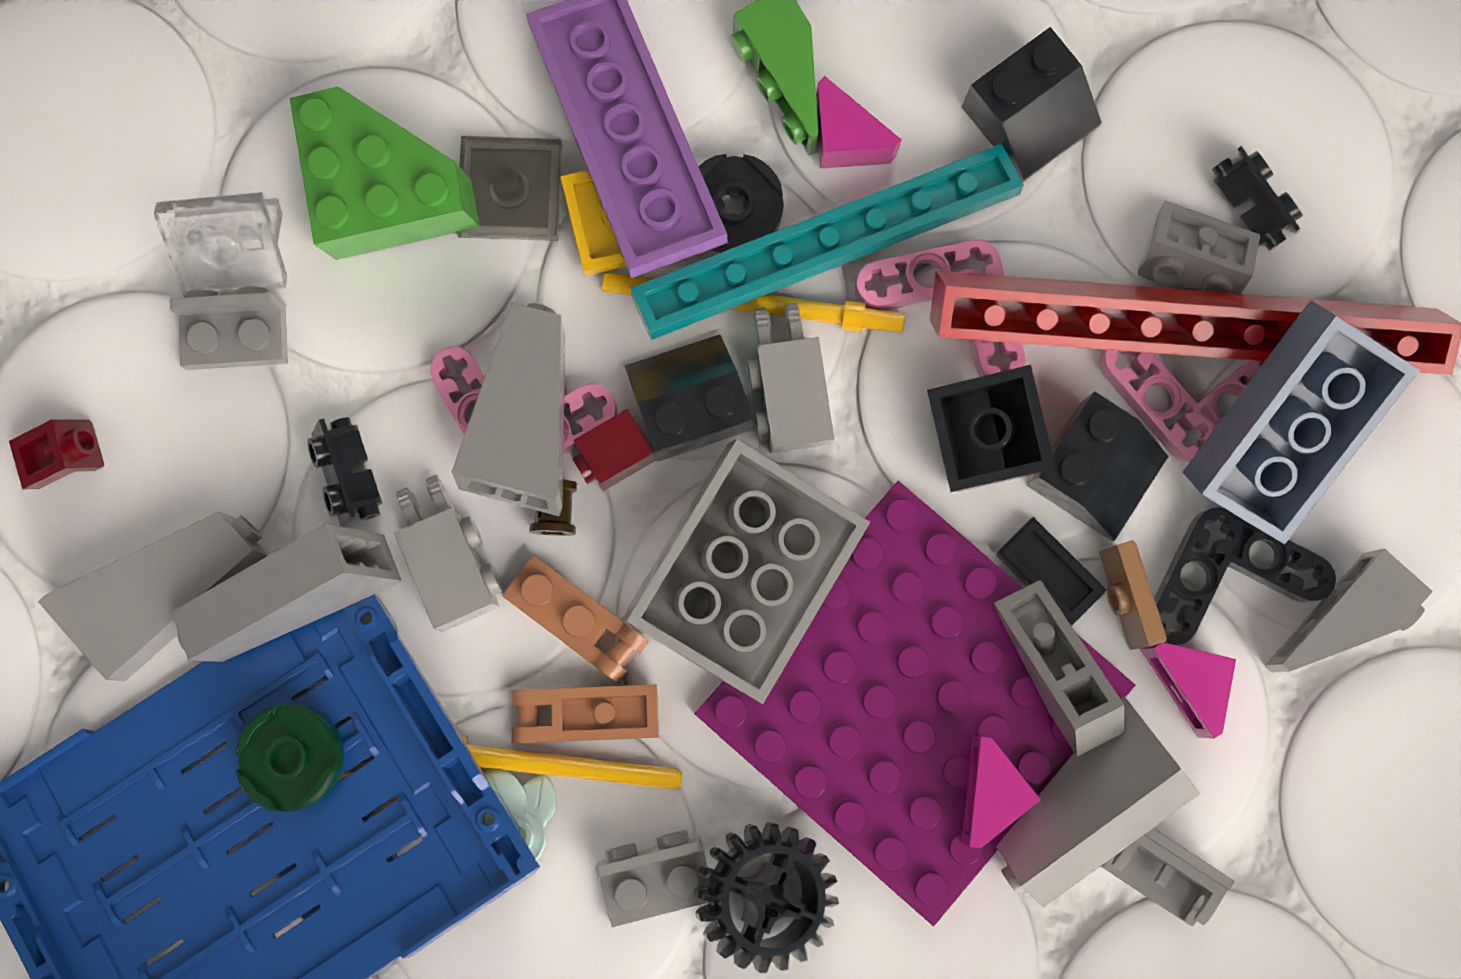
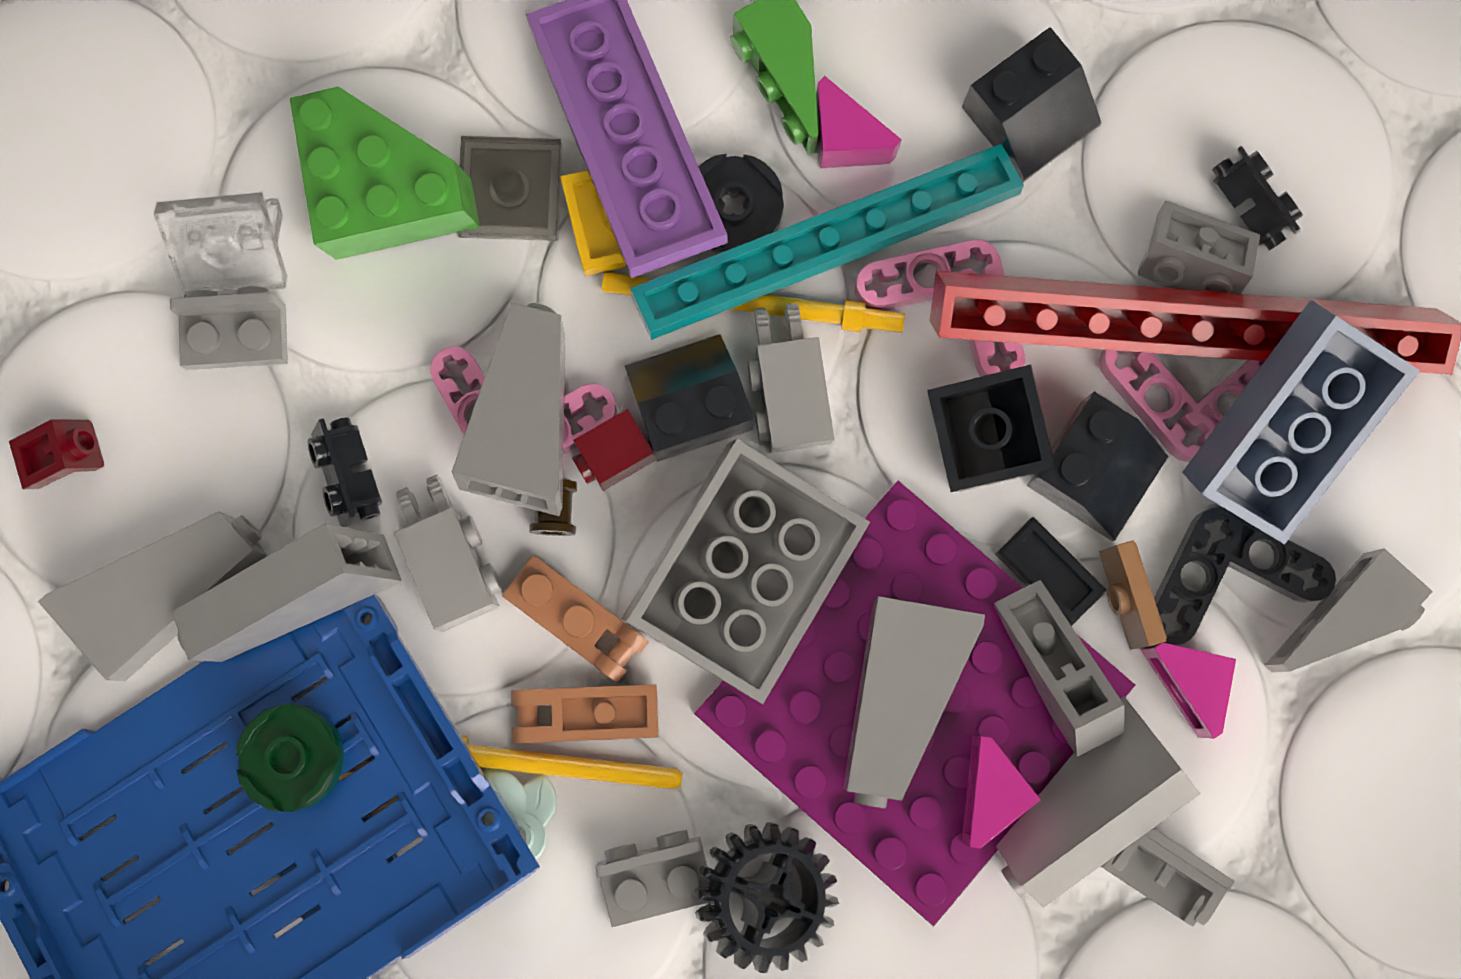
(904, 686): none -> light grey slope

